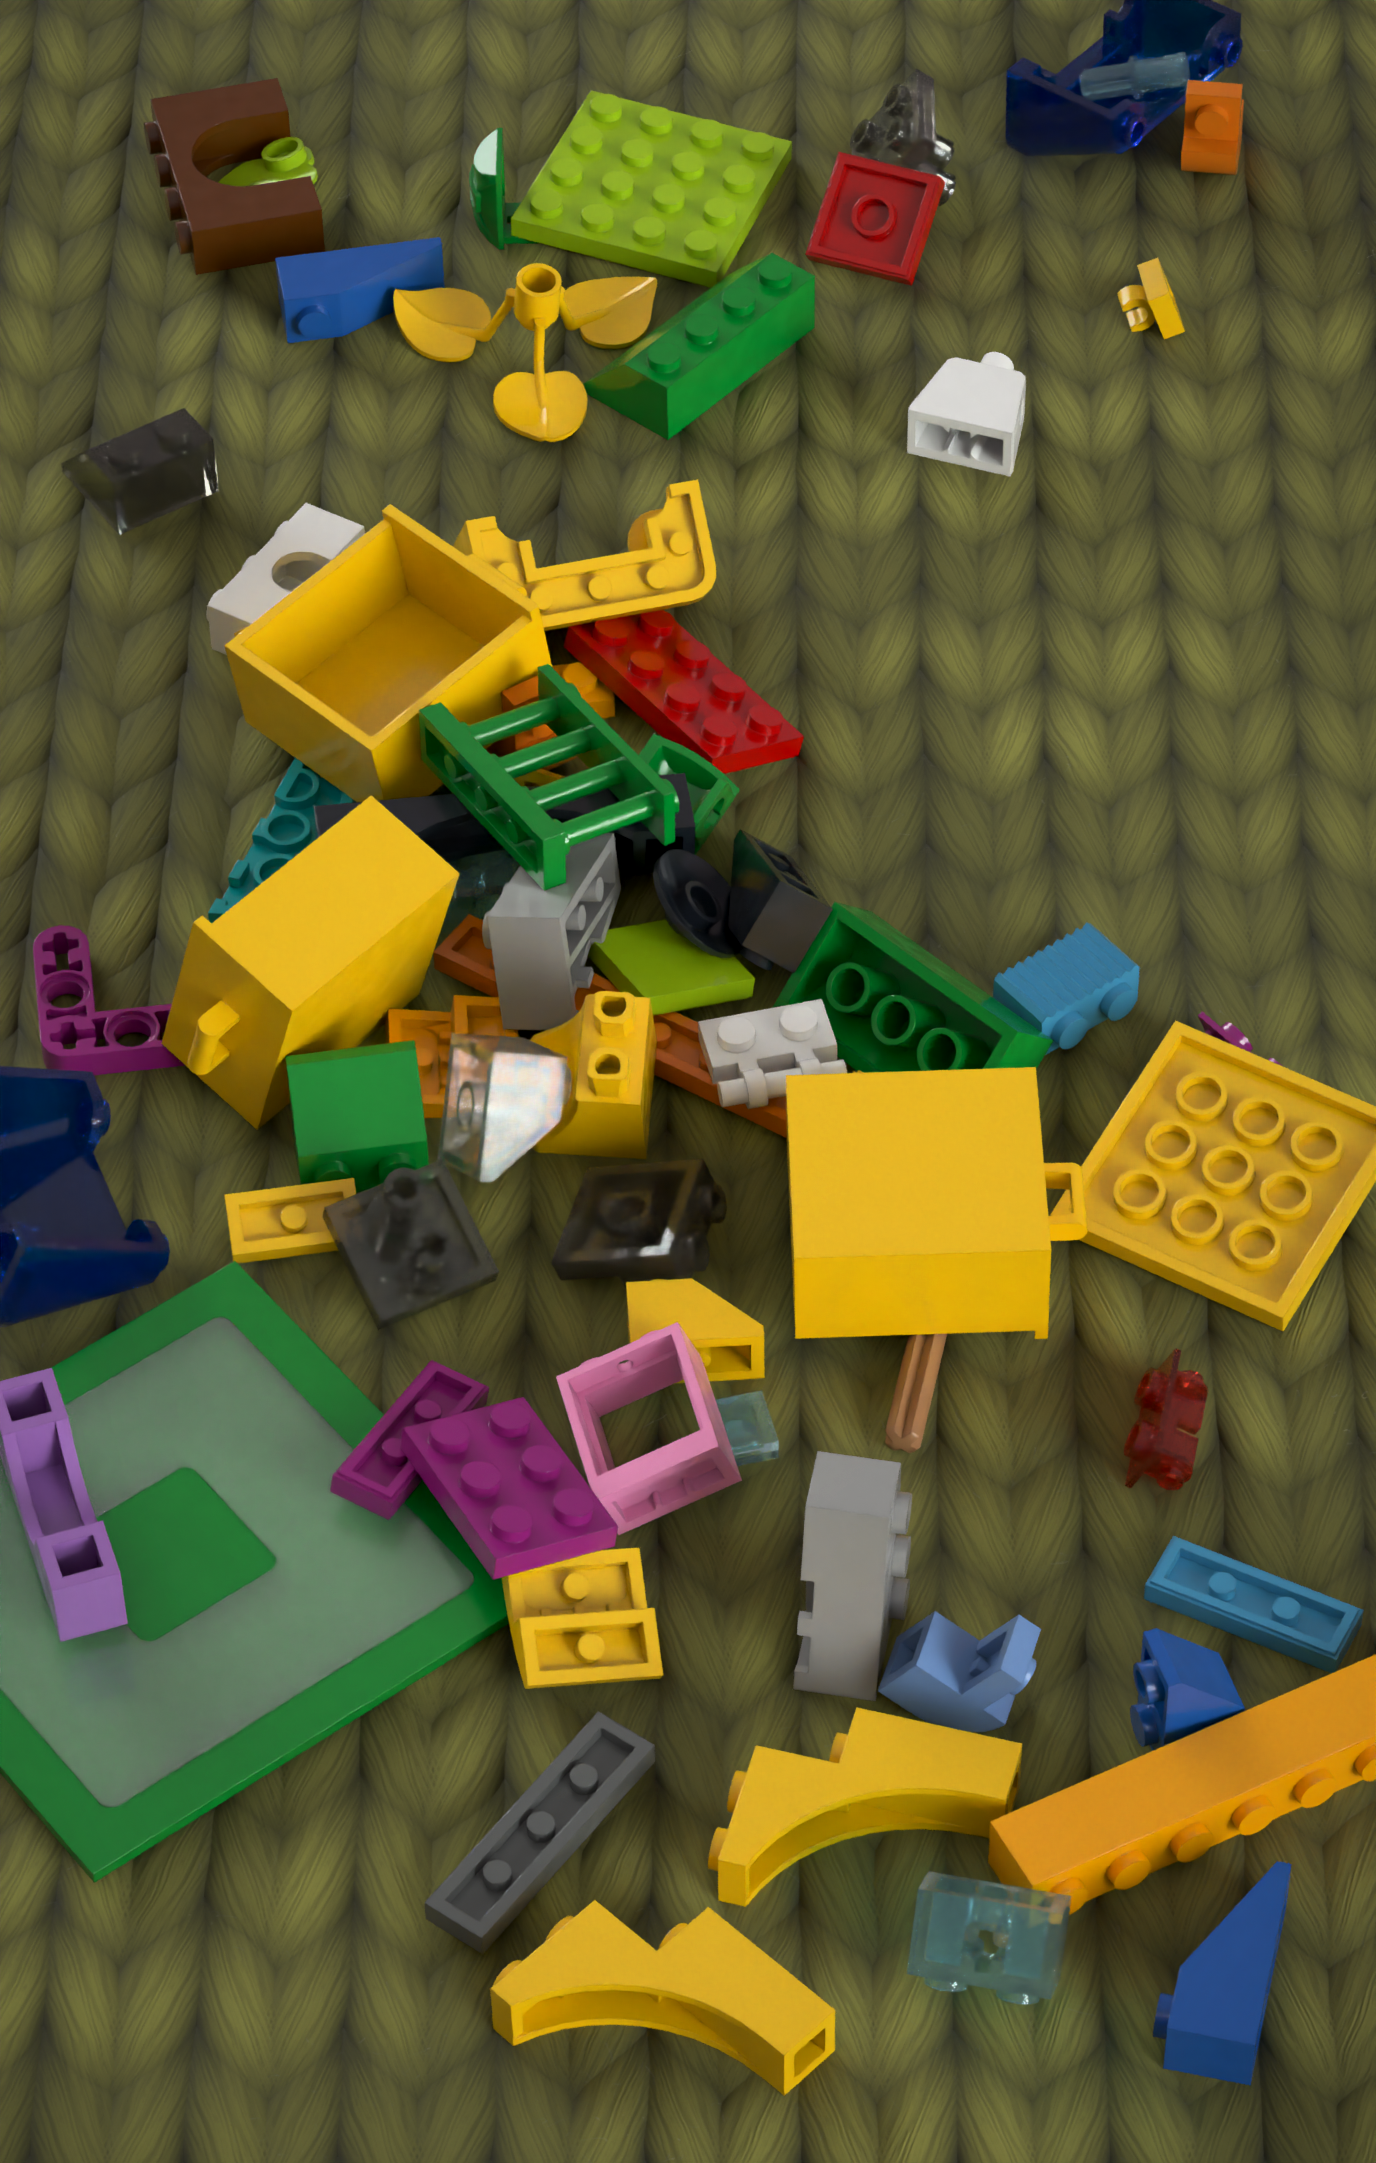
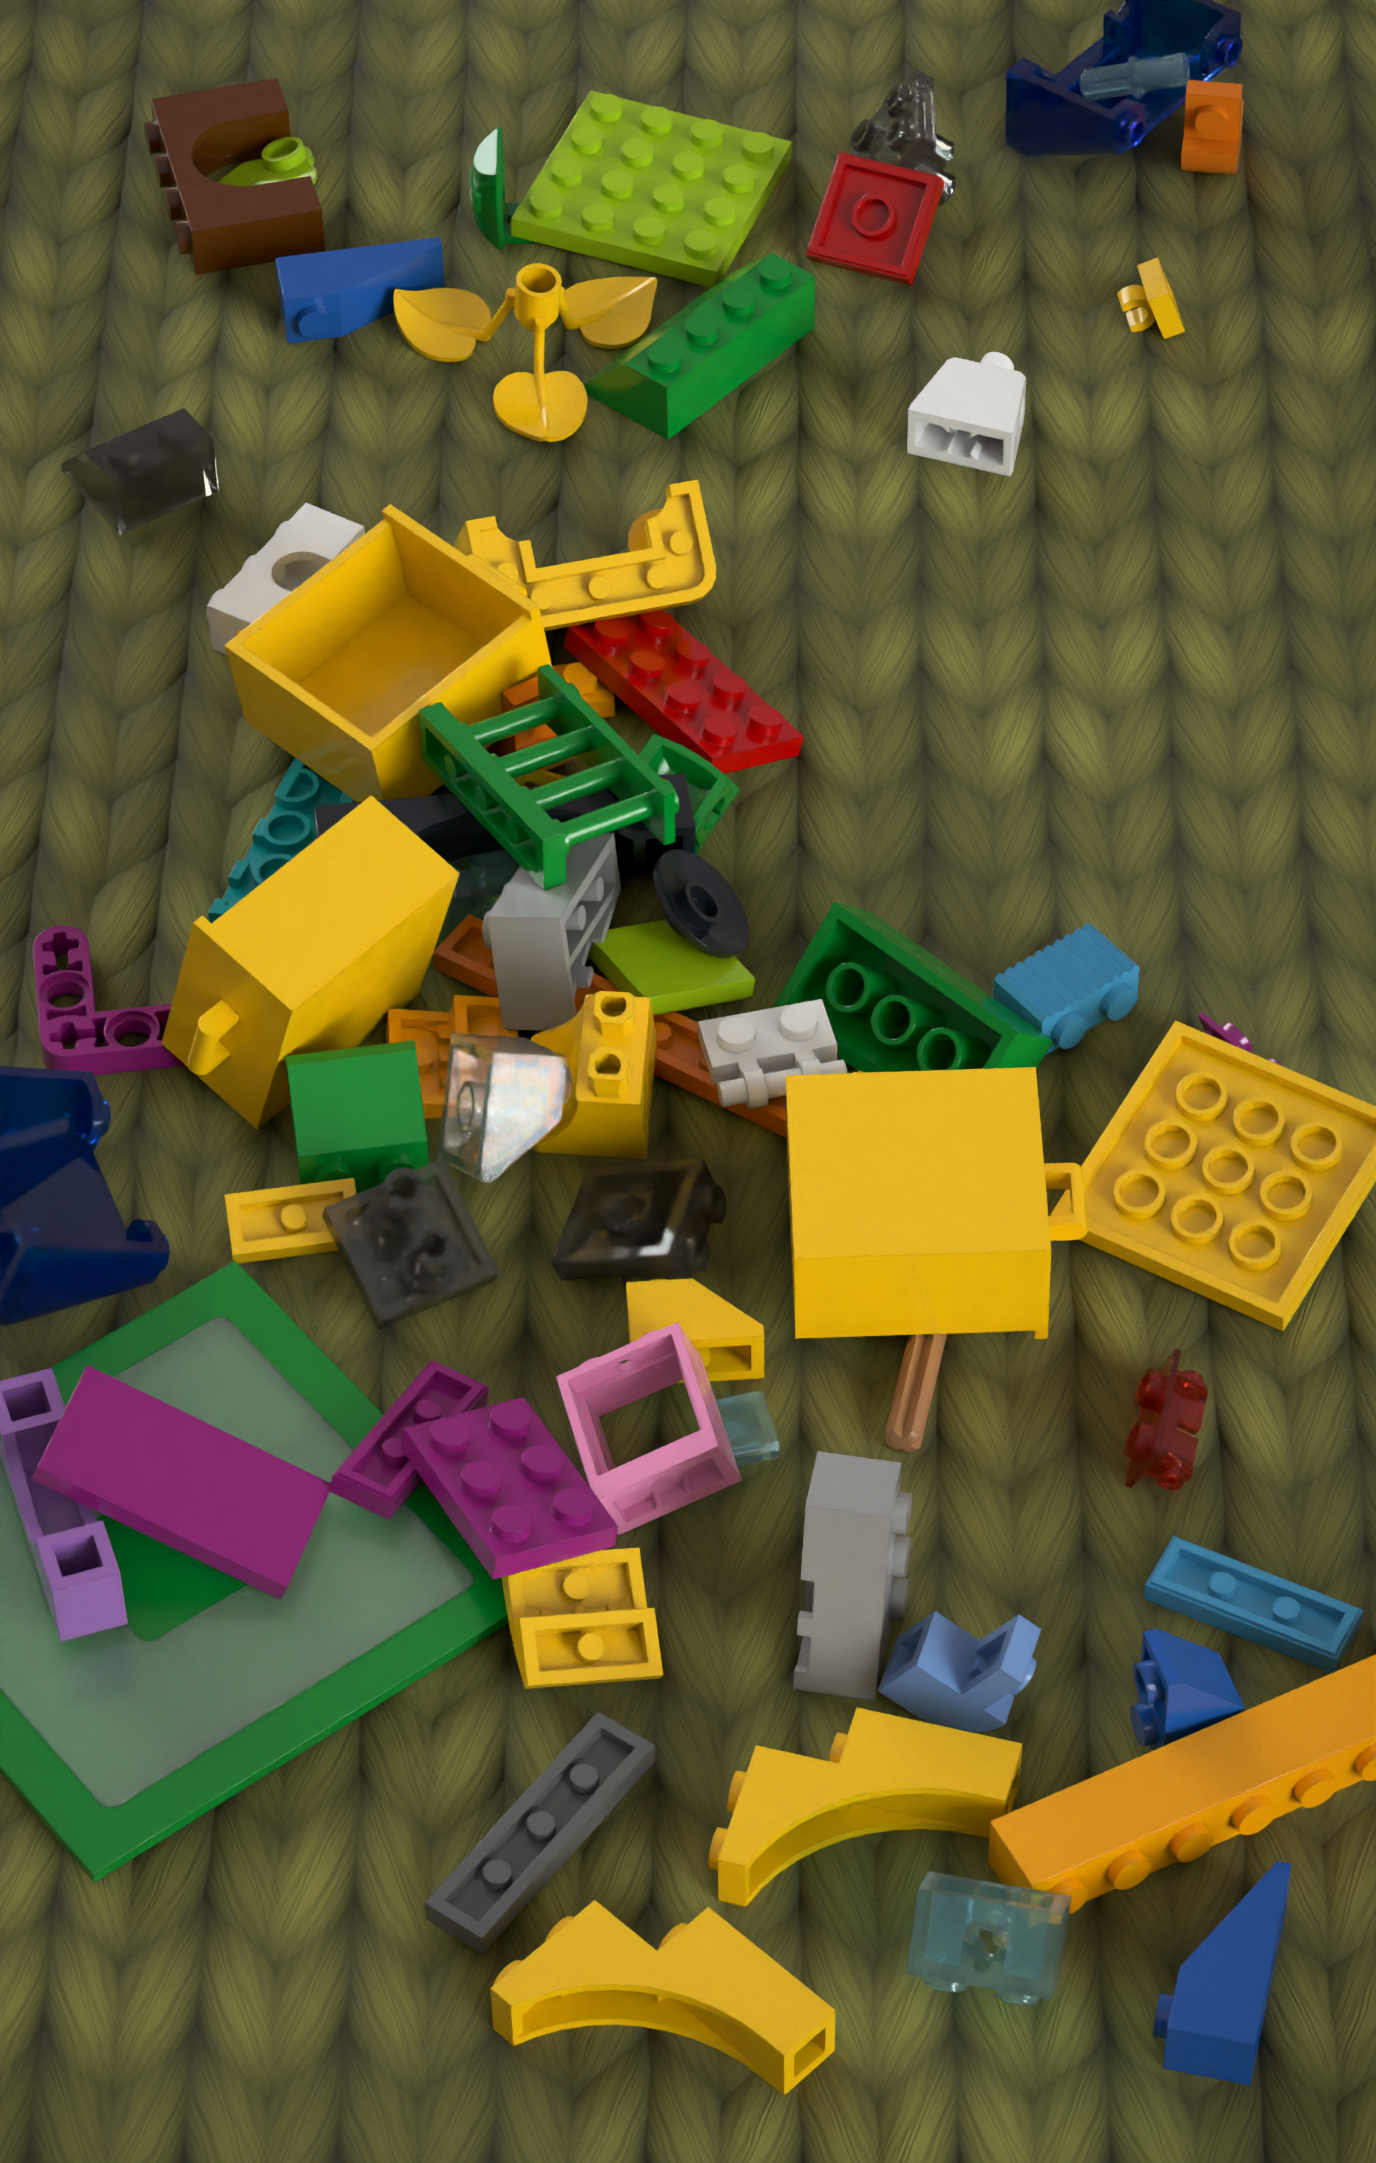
(182, 1482): none -> magenta tile
(772, 905): black slope -> none

